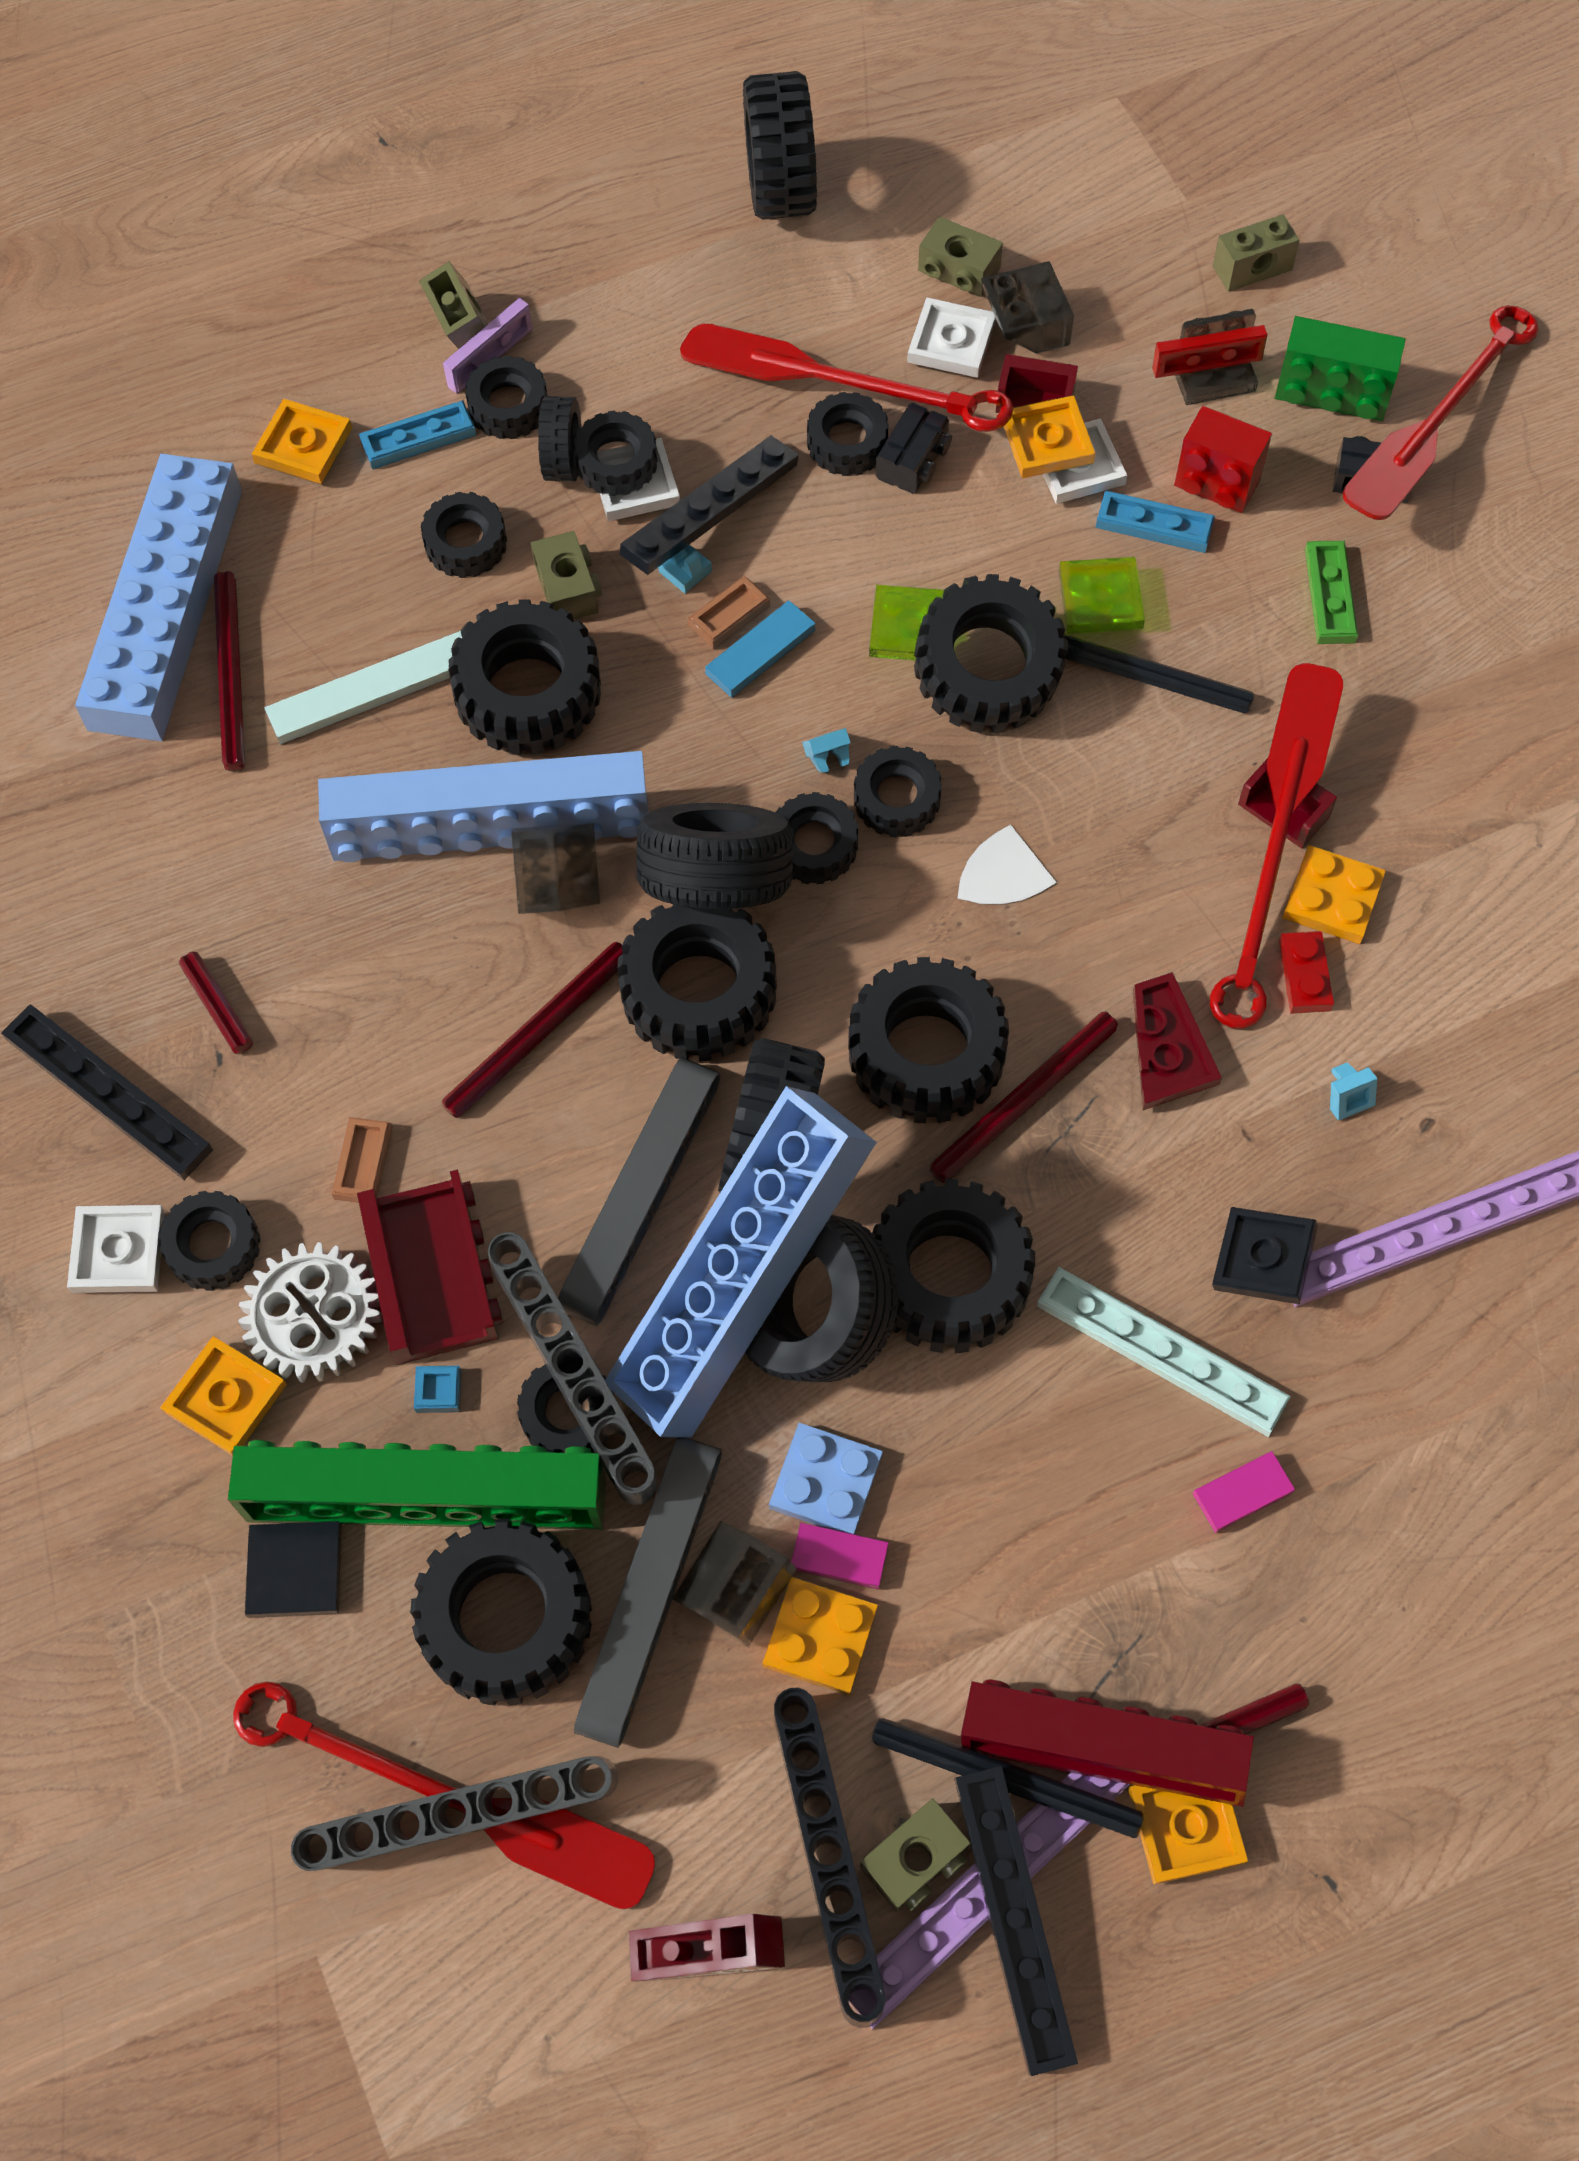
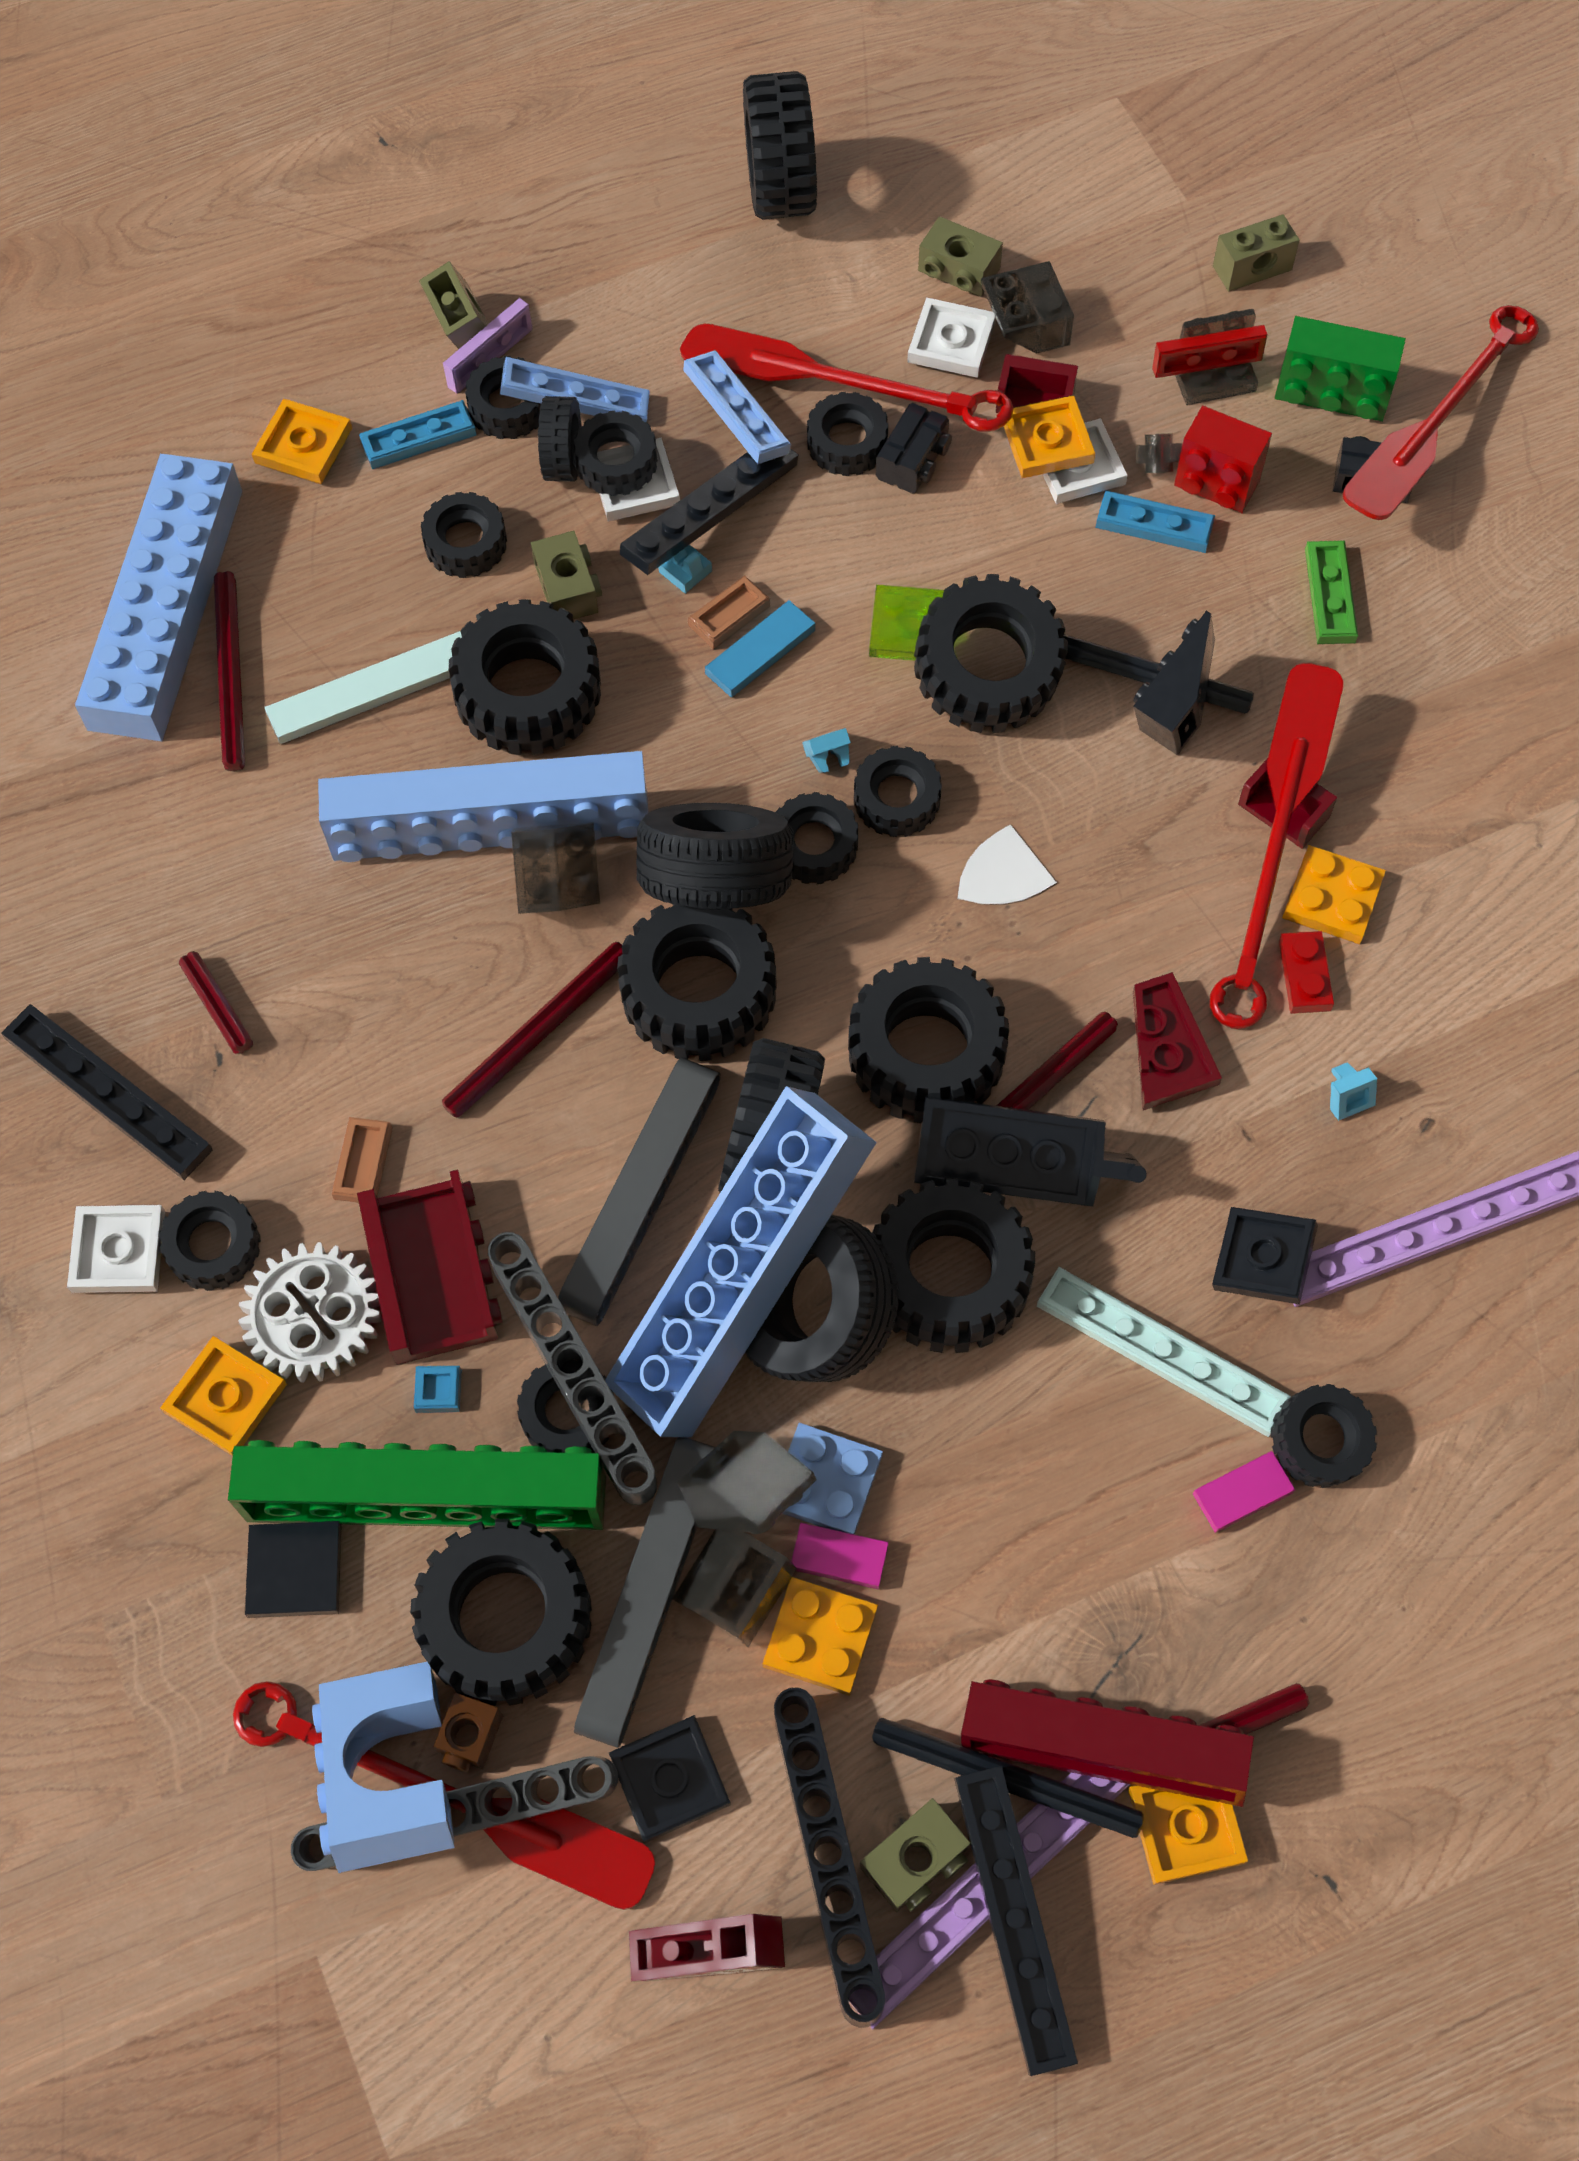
(364, 1823): none -> light blue arch
(464, 1712): none -> reddish brown brick
(594, 395): none -> light blue tile
(669, 1779): none -> black tile
(736, 407): none -> light blue tile
(744, 1484): none -> clear smoke slope
(1018, 1151): none -> black hinge
(1101, 595): clear neon green plate -> none
(1158, 453): none -> clear smoke gear
(1174, 701): none -> black slope
(1352, 1417): none -> black tyre

